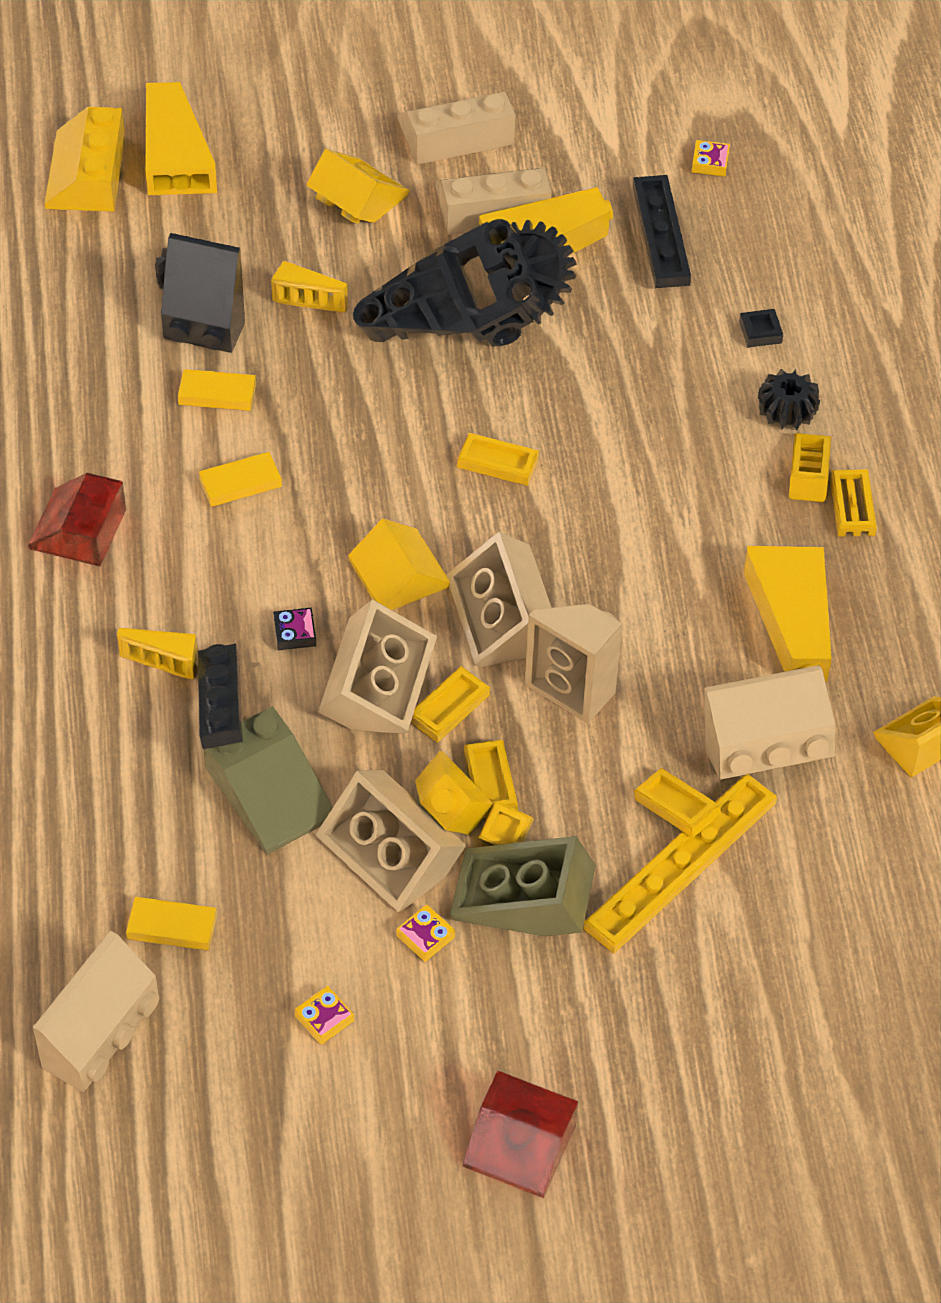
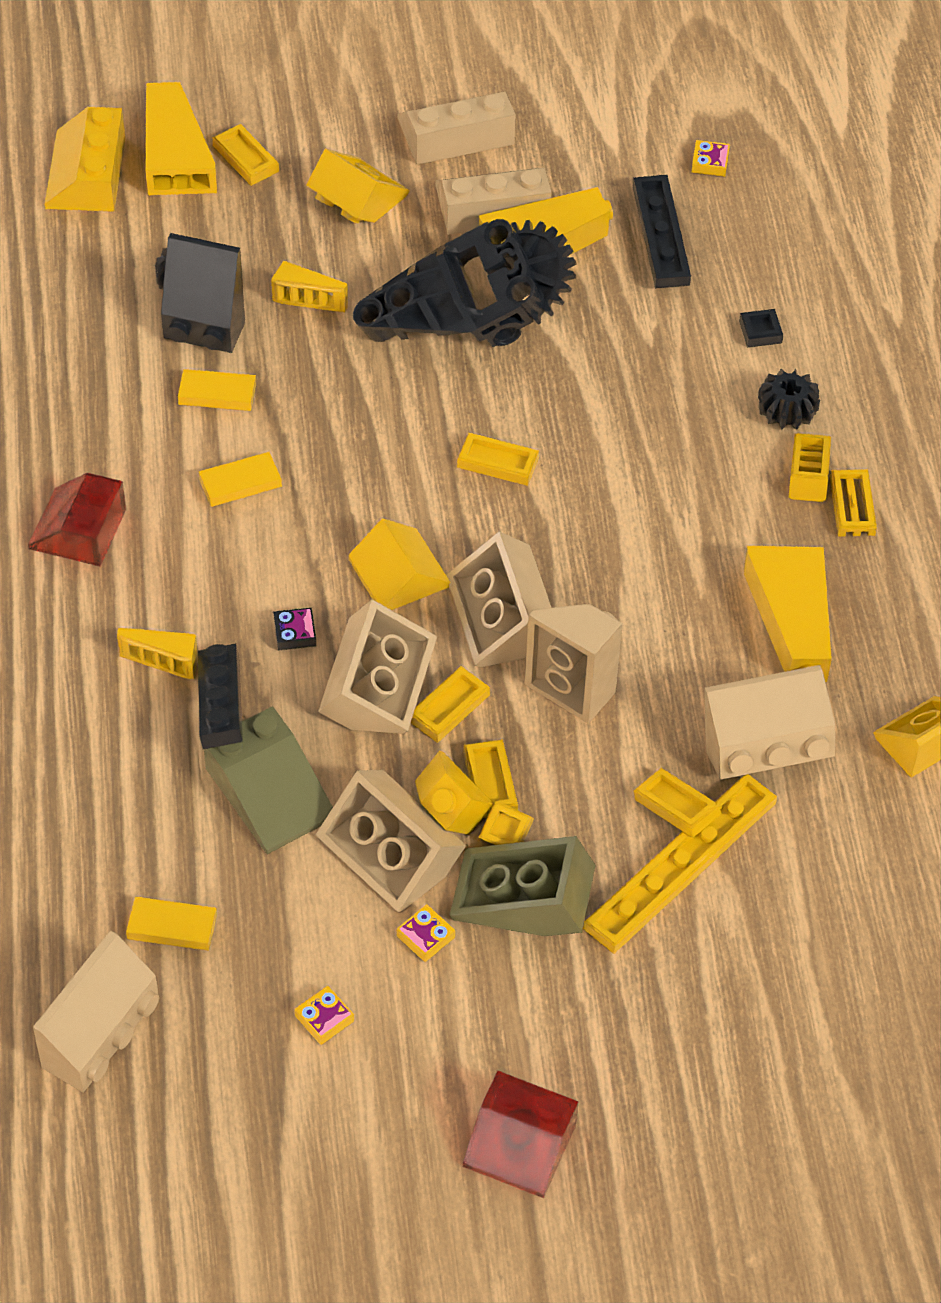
(245, 154): none -> yellow tile

